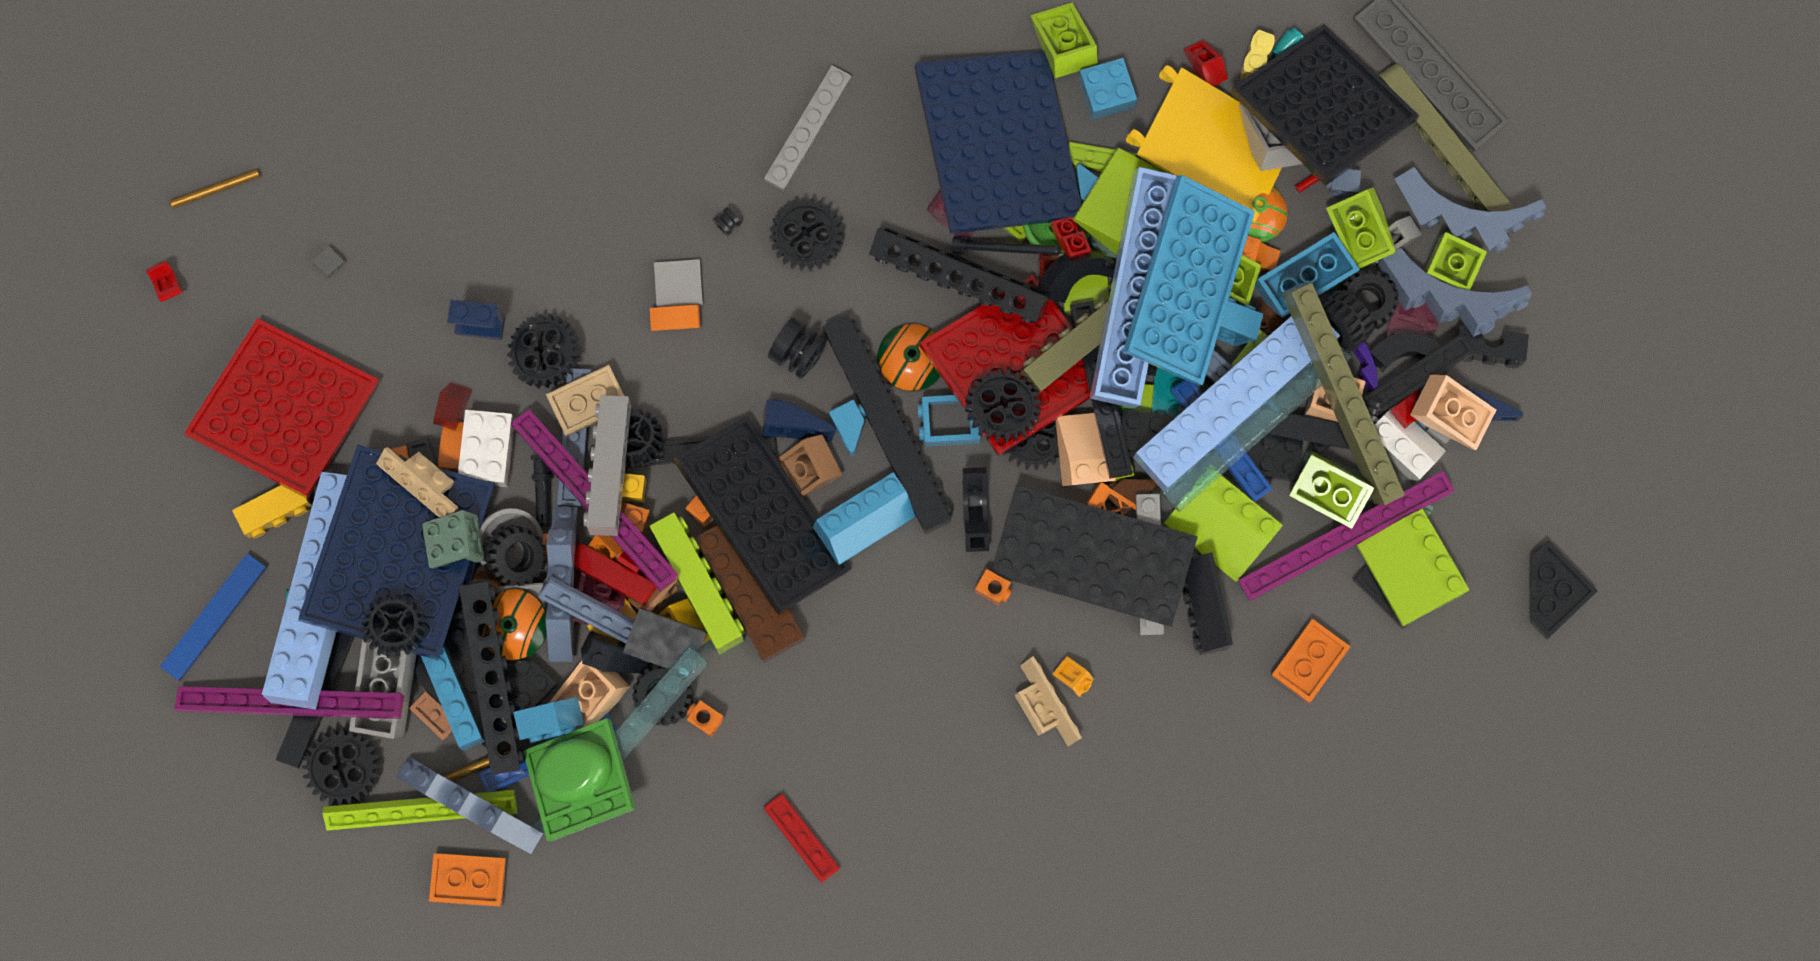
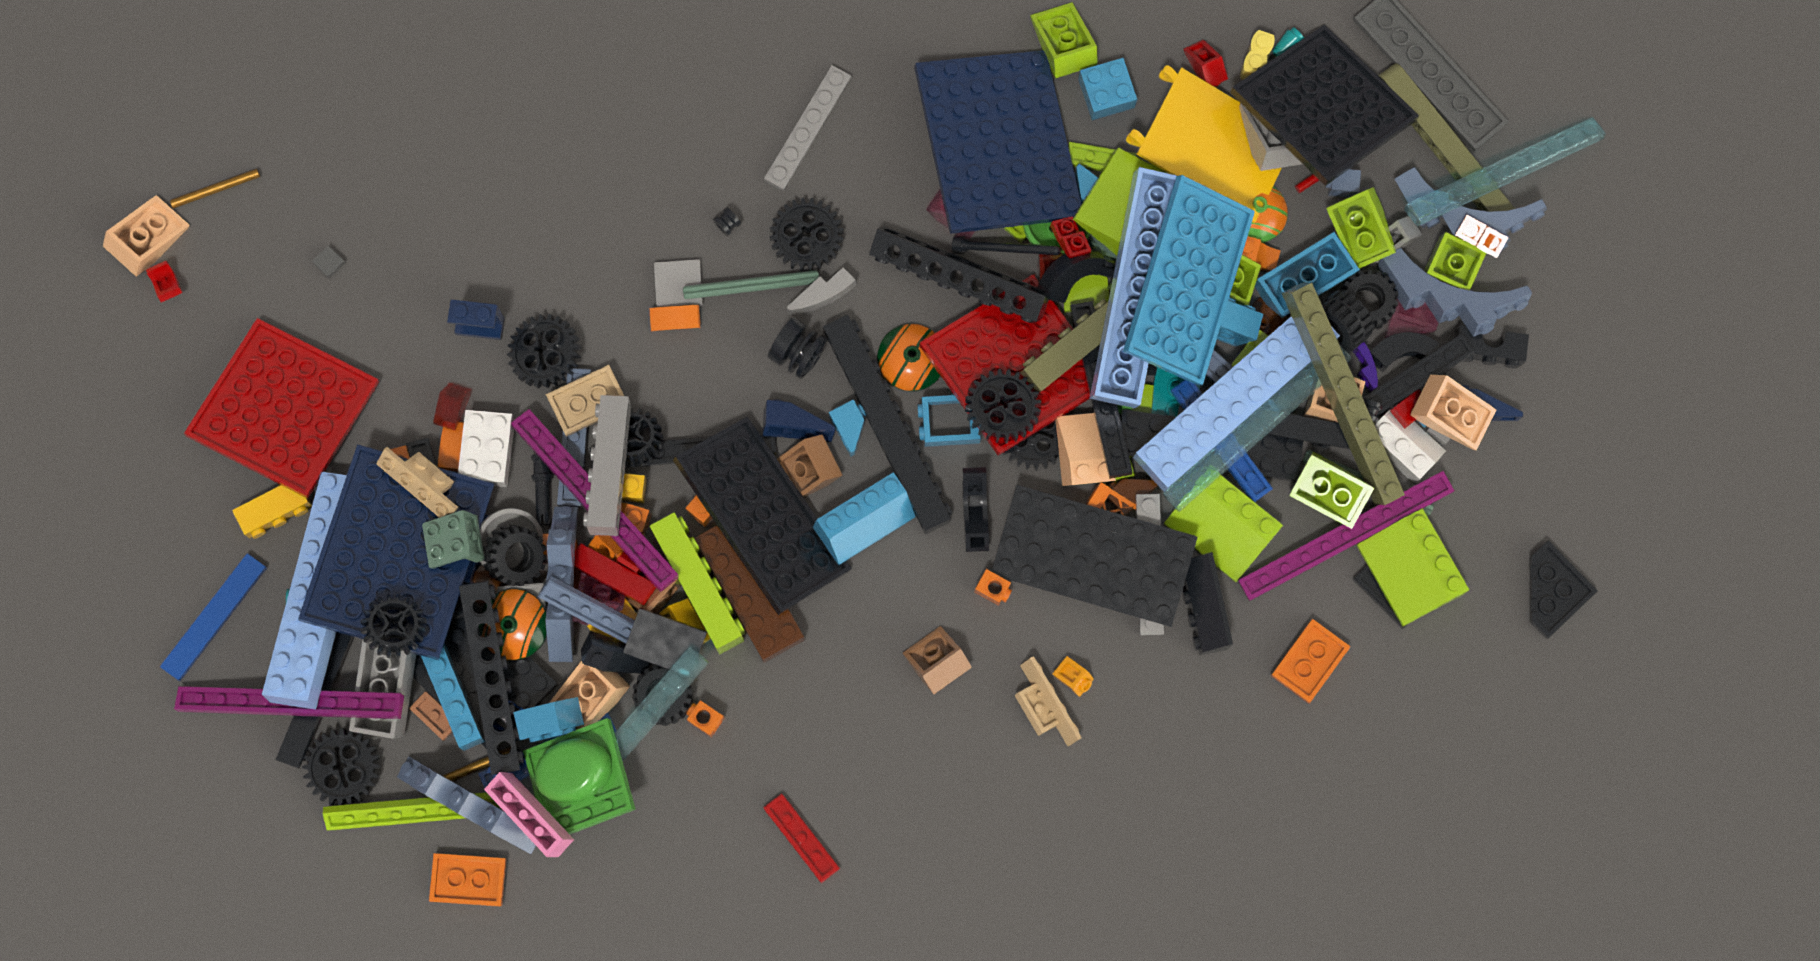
(144, 235): none -> light nougat slope
(529, 814): none -> bright pink brick
(750, 284): none -> sand green axle
(822, 293): none -> light grey slope
(937, 660): none -> medium nougat slope
(1481, 235): none -> slope
(1504, 171): none -> clear light blue plate

